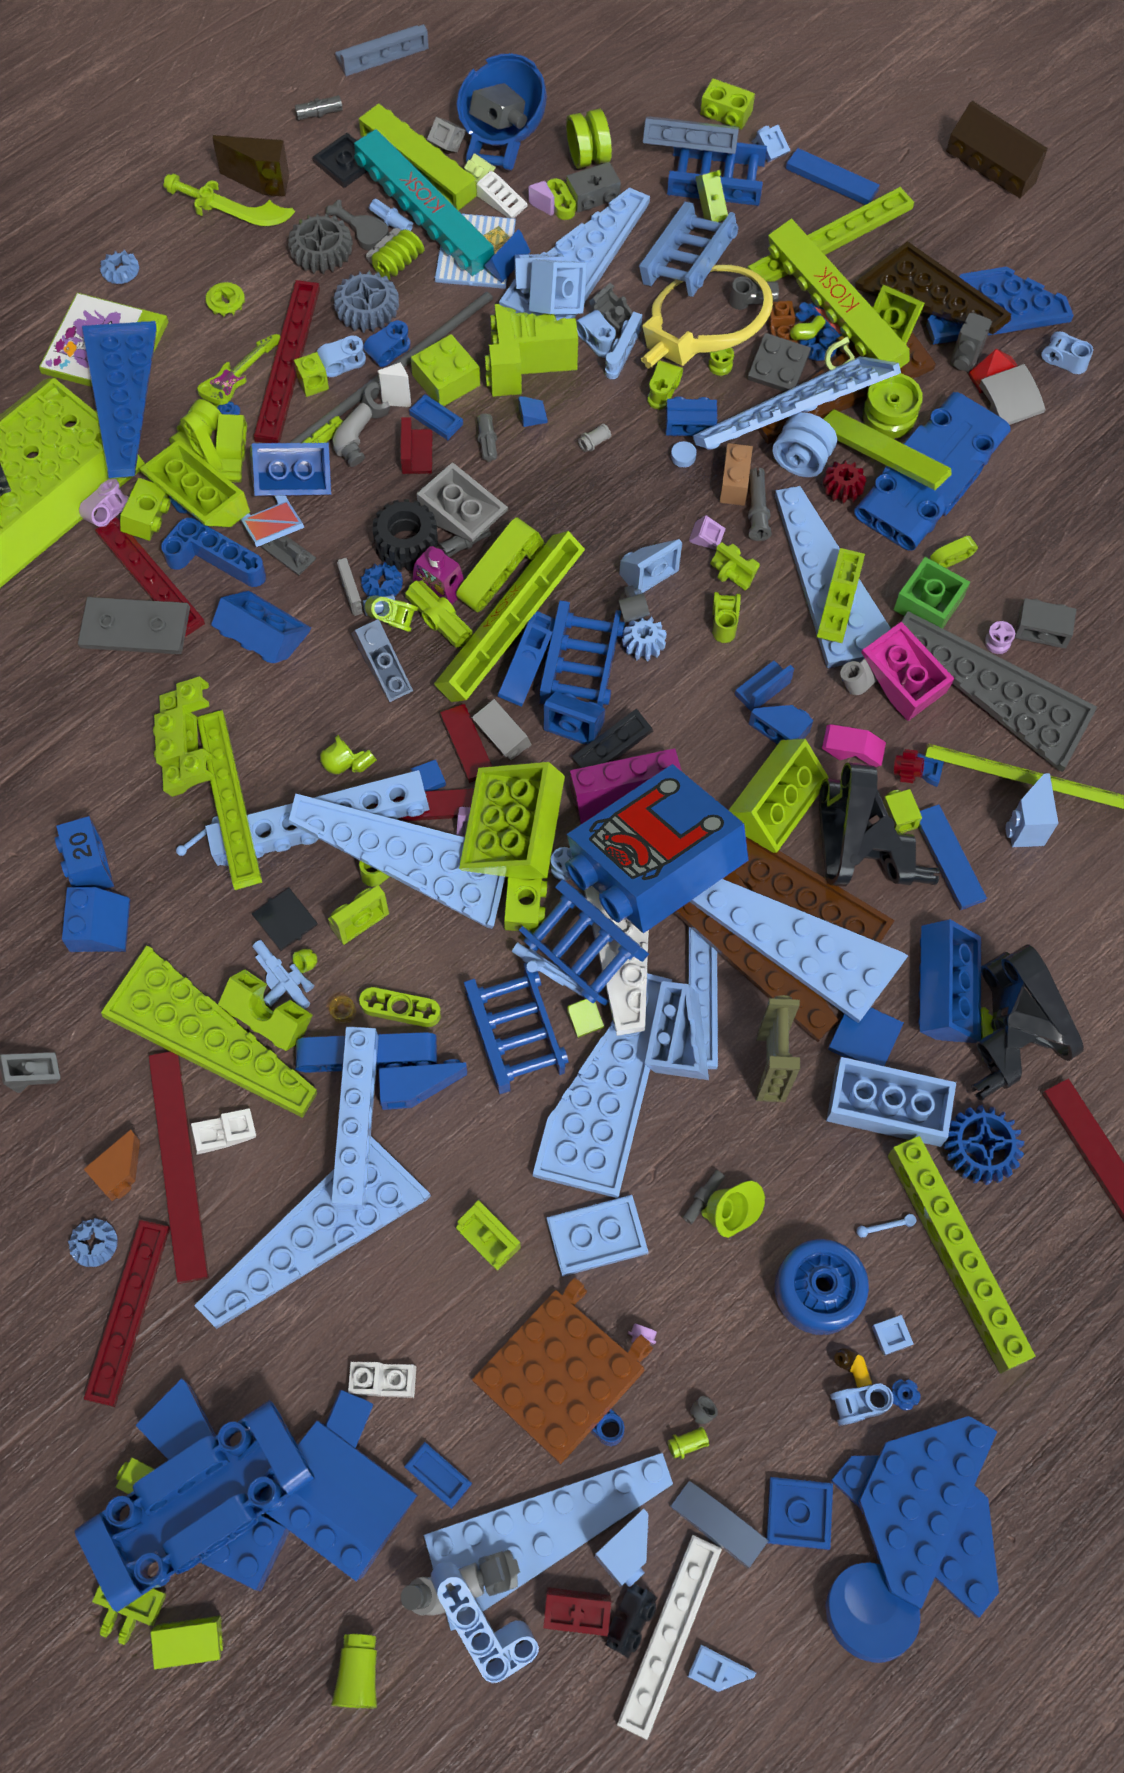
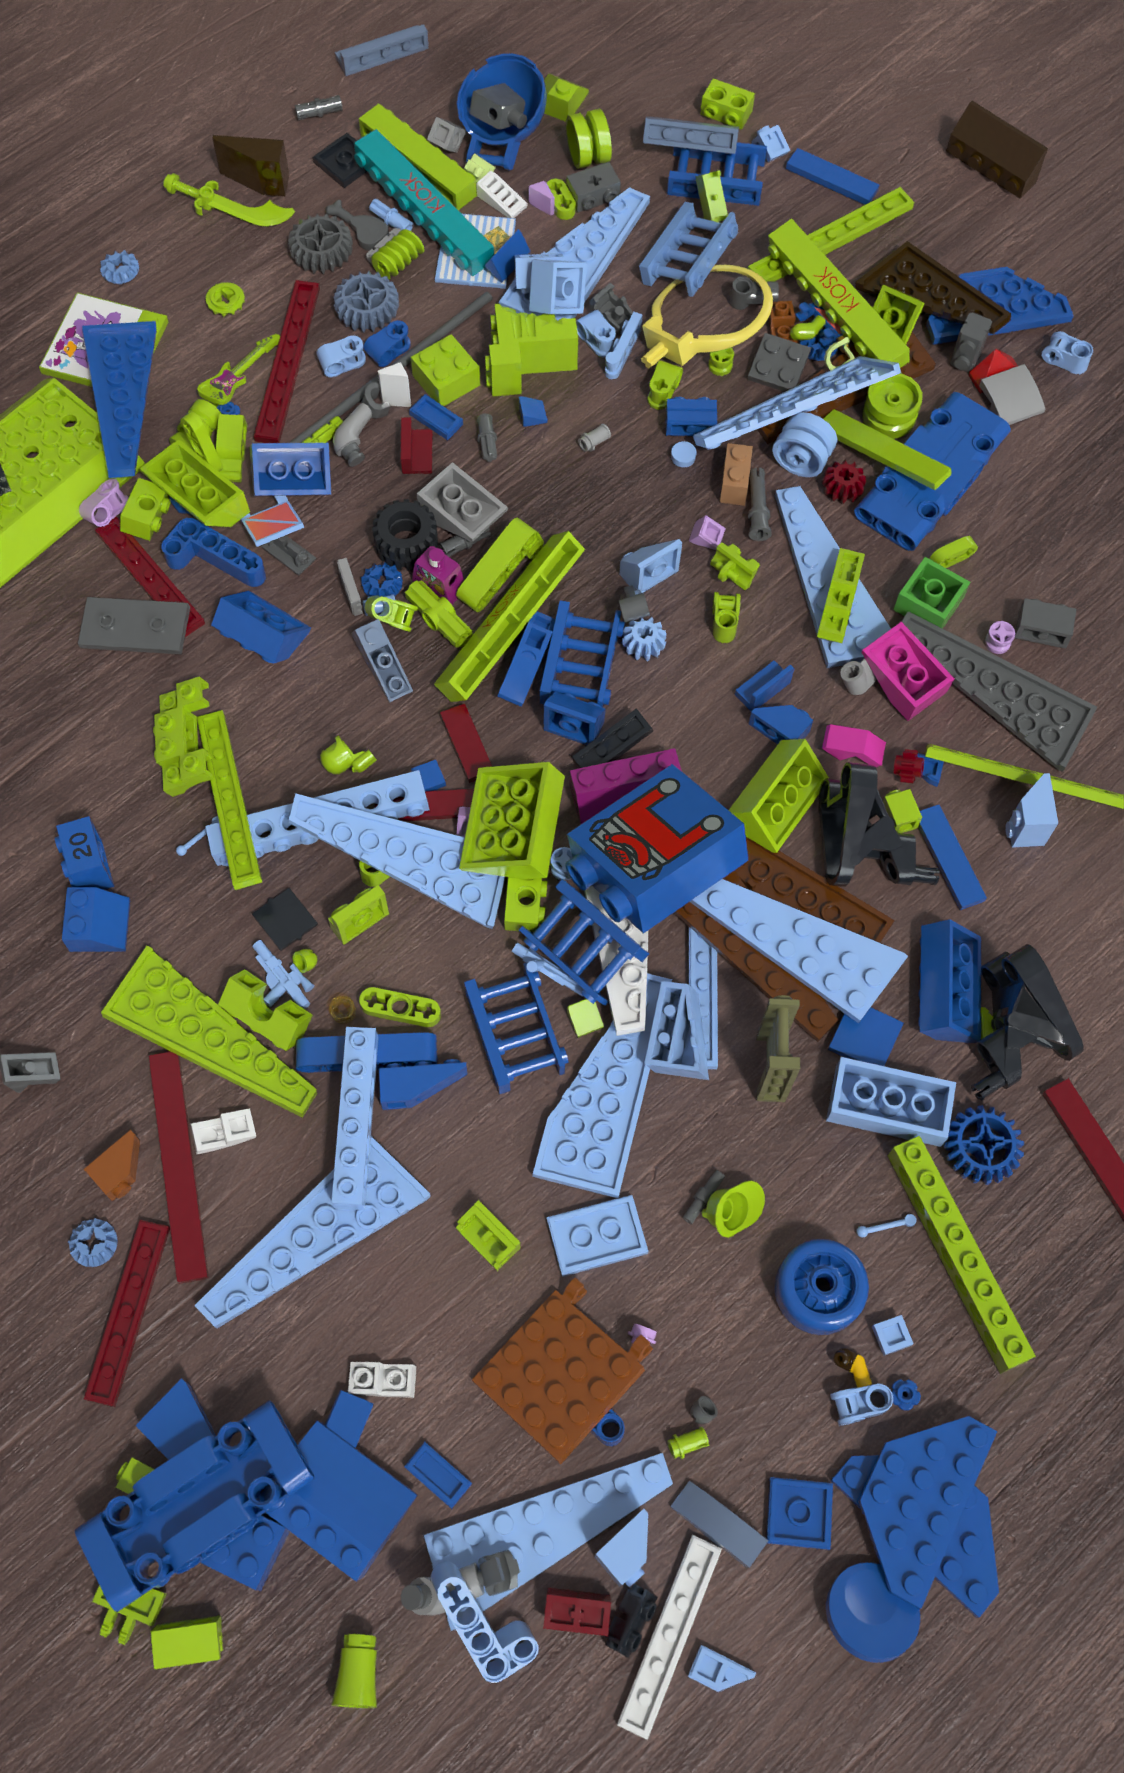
(311, 374): lime brick -> none
(502, 730): light grey hinge -> none
(563, 97): none -> lime slope

